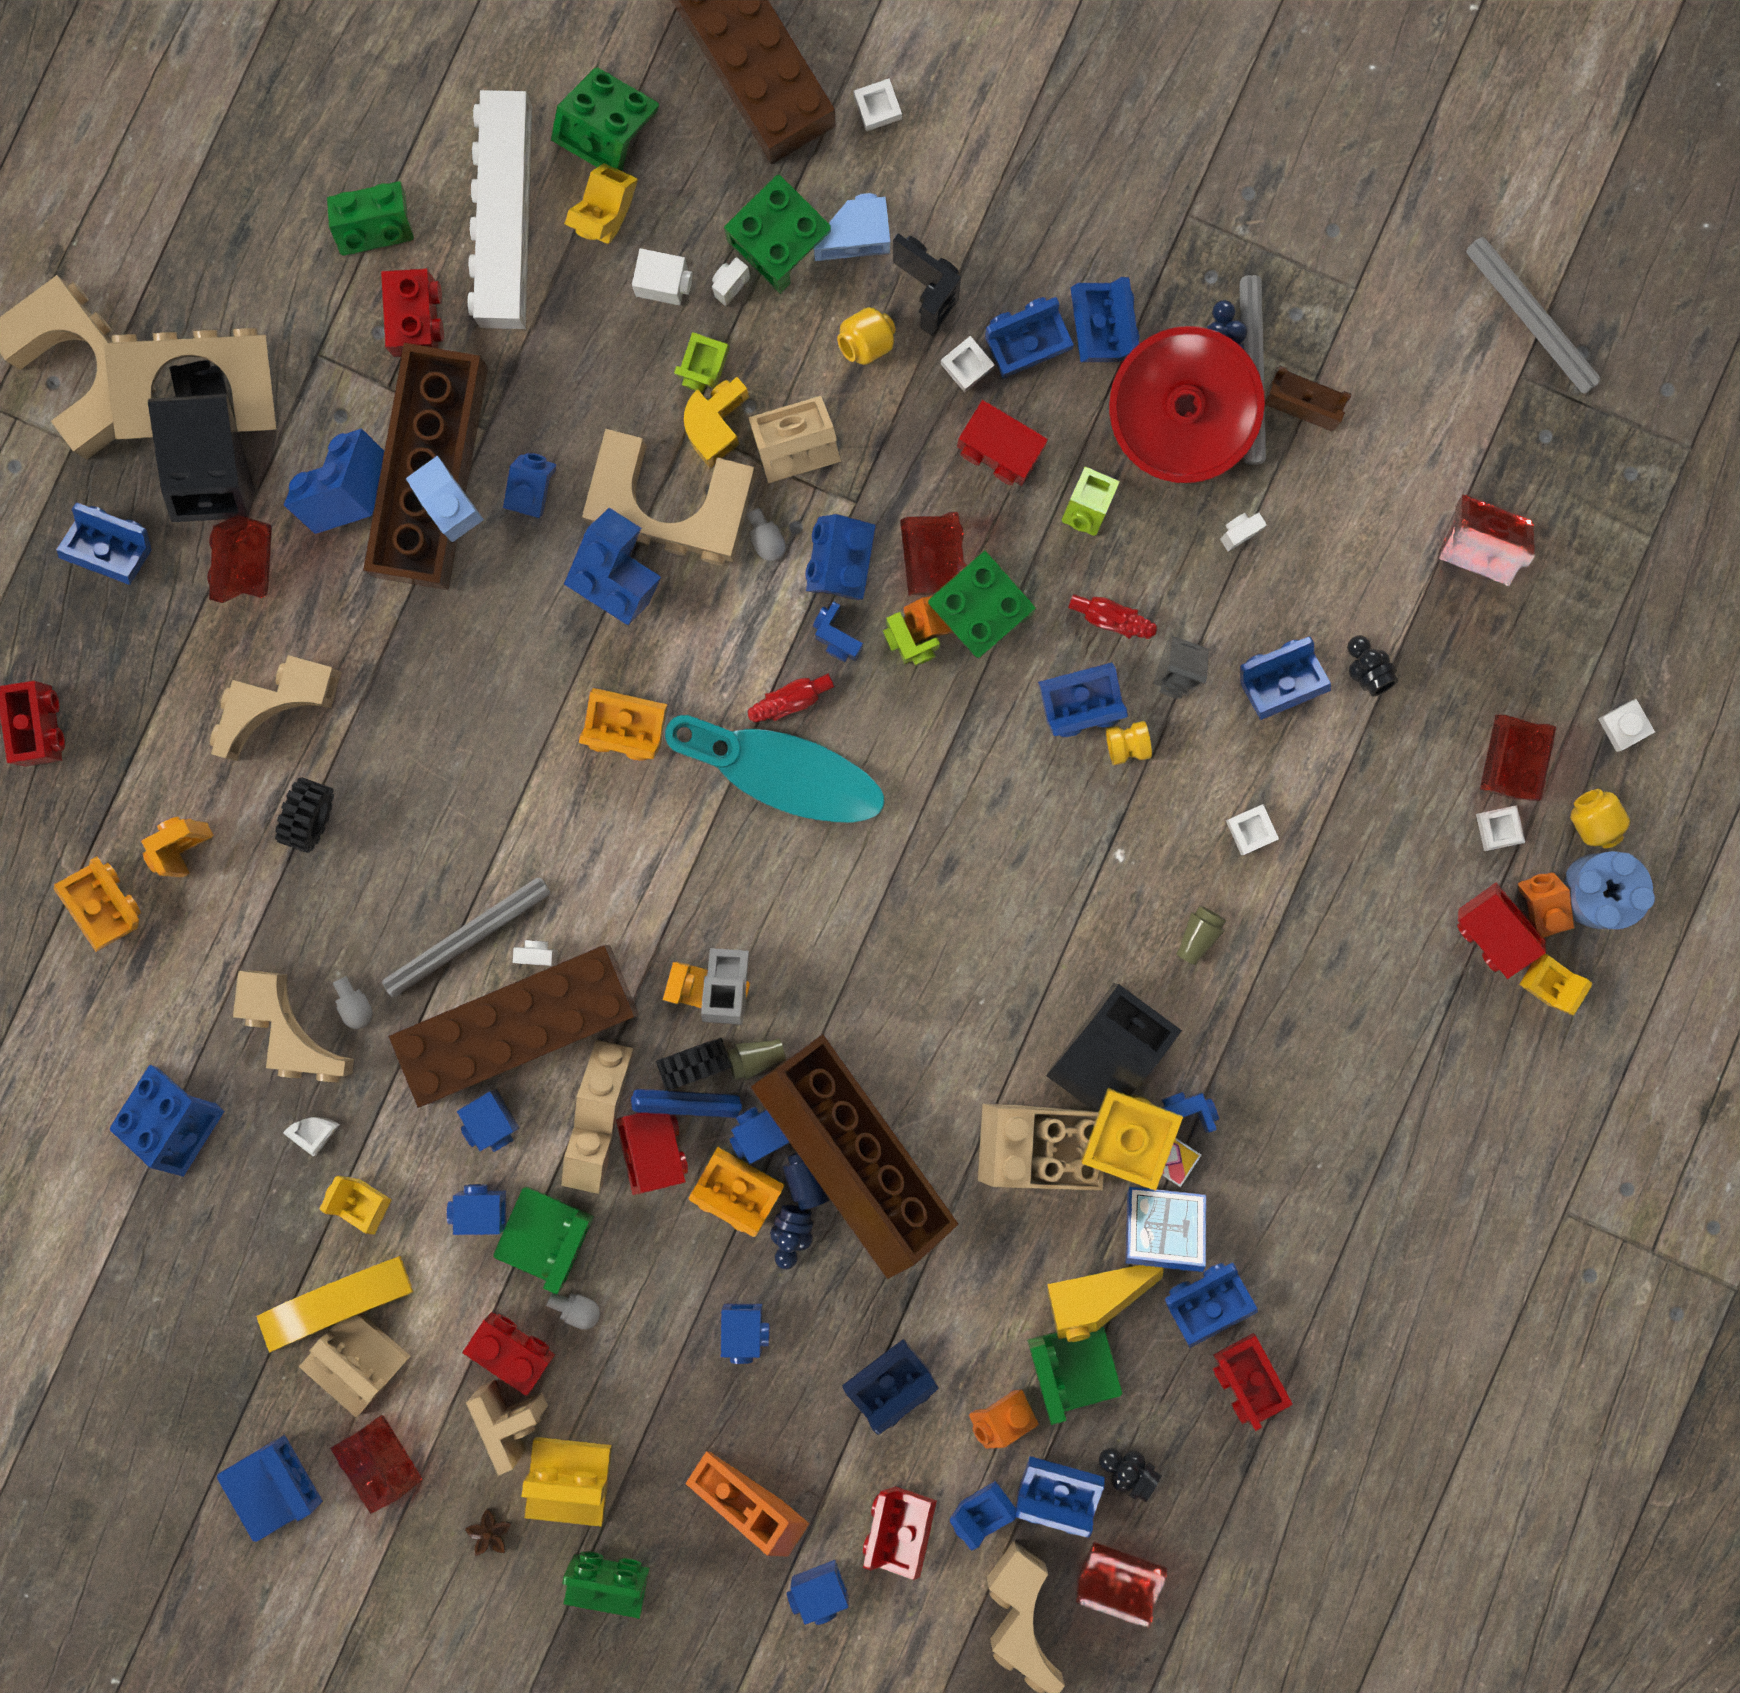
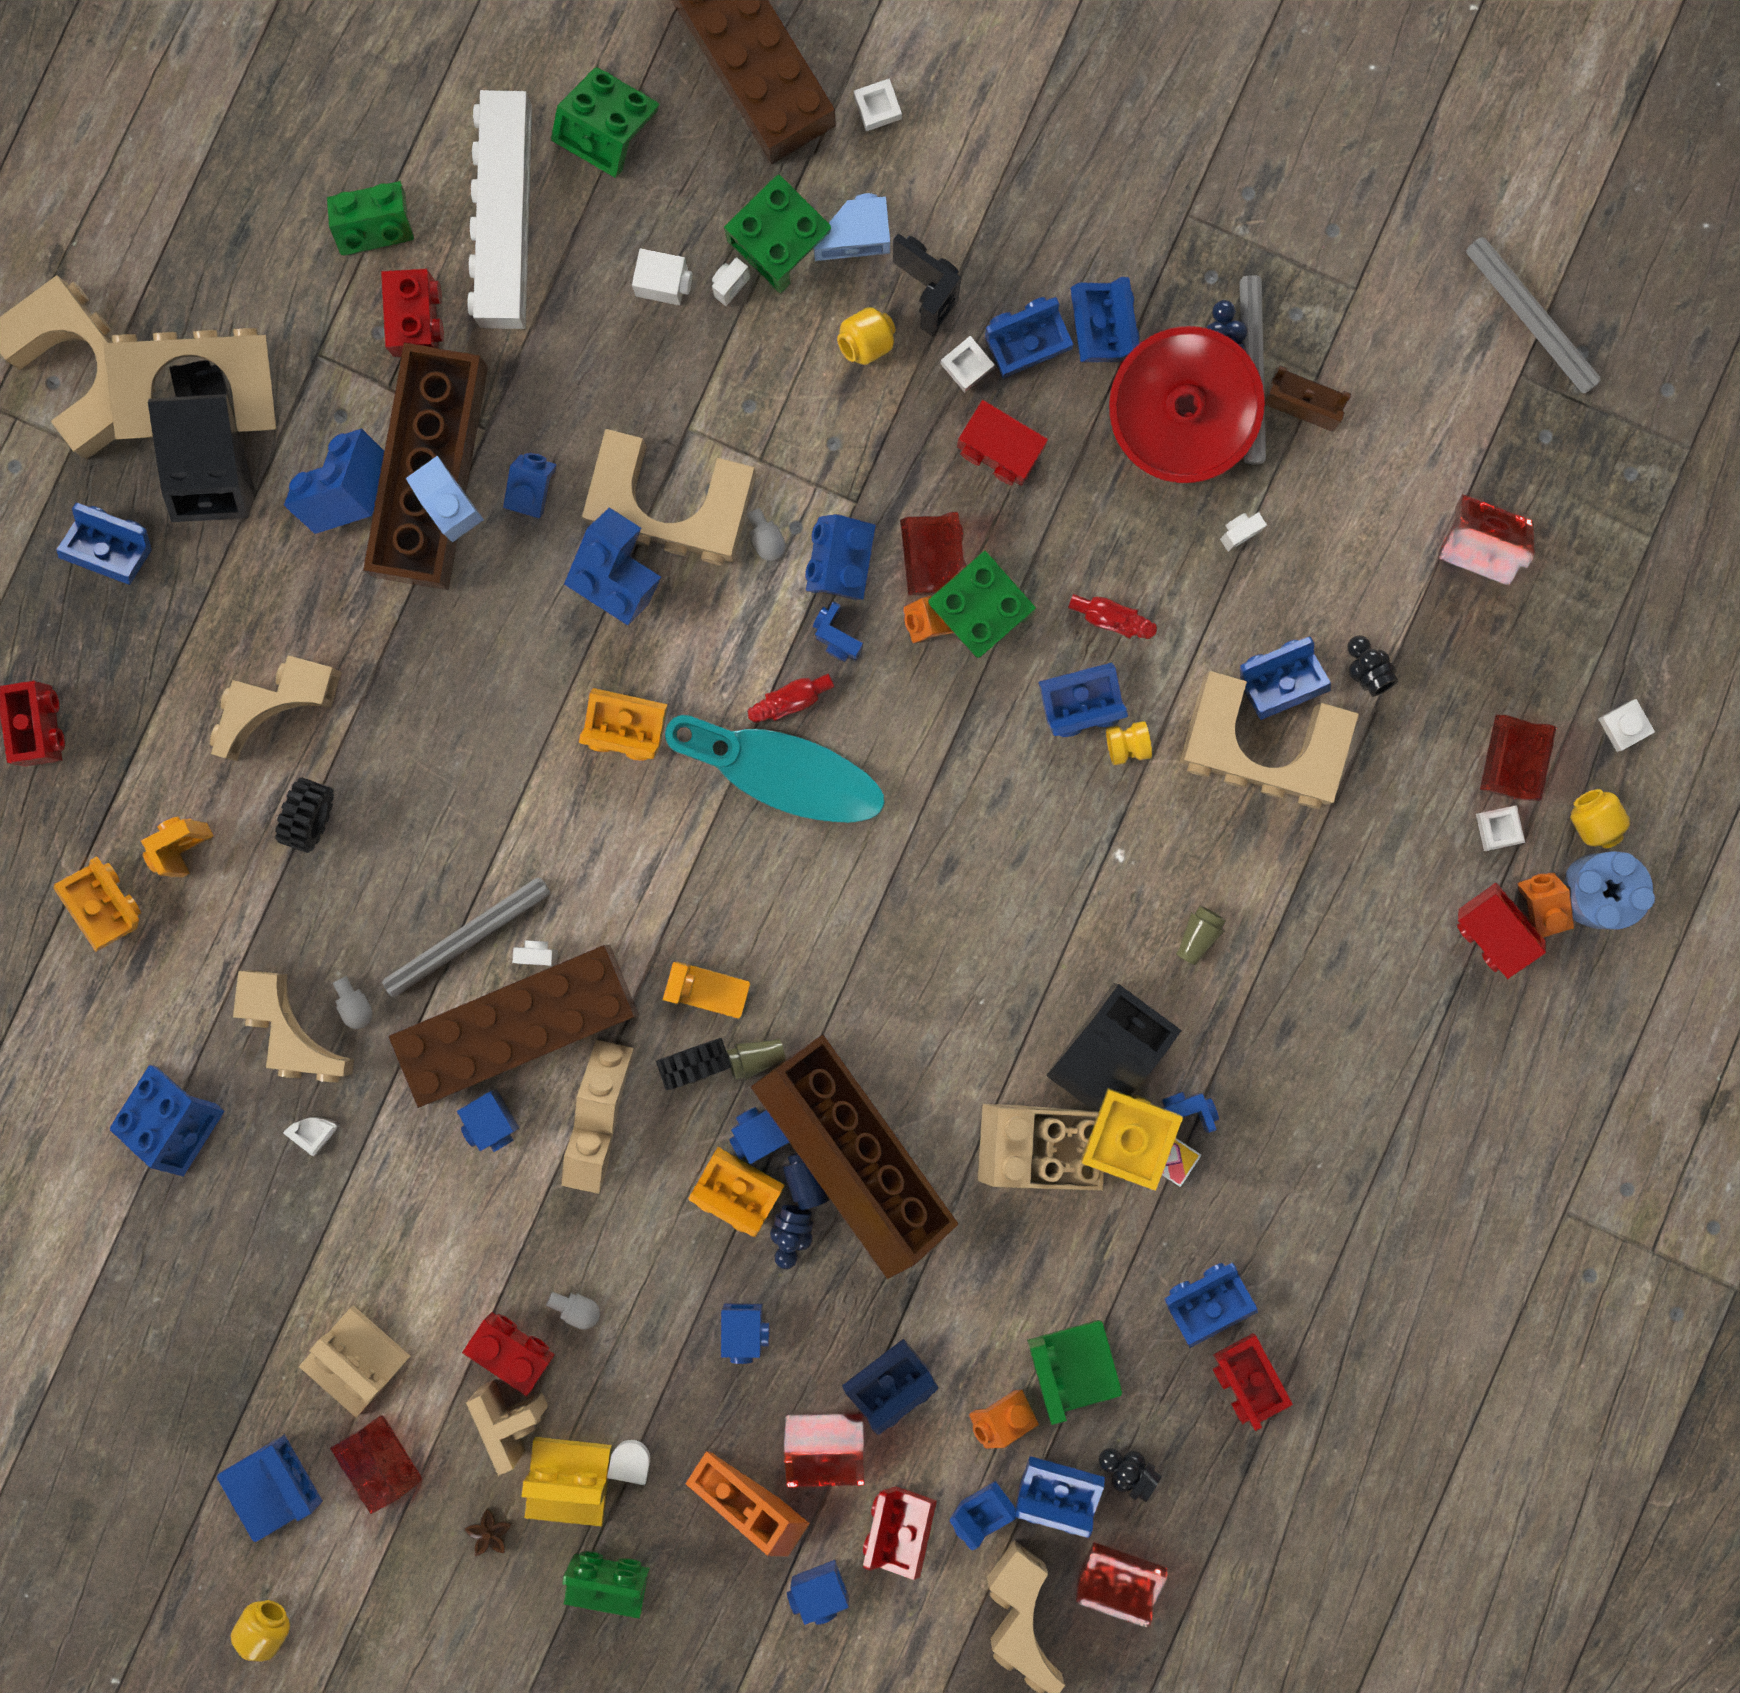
(239, 558): clear red bracket -> none
(260, 1631): none -> yellow head
(334, 1303): yellow slope -> none
(356, 1203): yellow bracket -> none
(477, 1211): blue brick -> none
(543, 1237): green bracket -> none
(603, 204): yellow brick -> none
(630, 1462): none -> white tile
(651, 1151): red brick -> none
(685, 1103): blue axle -> none
(702, 363): lime bracket -> none
(705, 422): yellow brick -> none
(725, 987): light grey brick -> none
(795, 439): tan bracket -> none
(824, 1450): none -> clear red bracket
(899, 638): lime bracket -> none
(1090, 501): lime bracket -> none
(1093, 1300): yellow slope -> none
(1166, 1229): tile -> none
(1181, 668): dark grey slope -> none
(1214, 747): none -> tan arch
(1252, 829): white plate -> none
(1555, 984): yellow bracket -> none

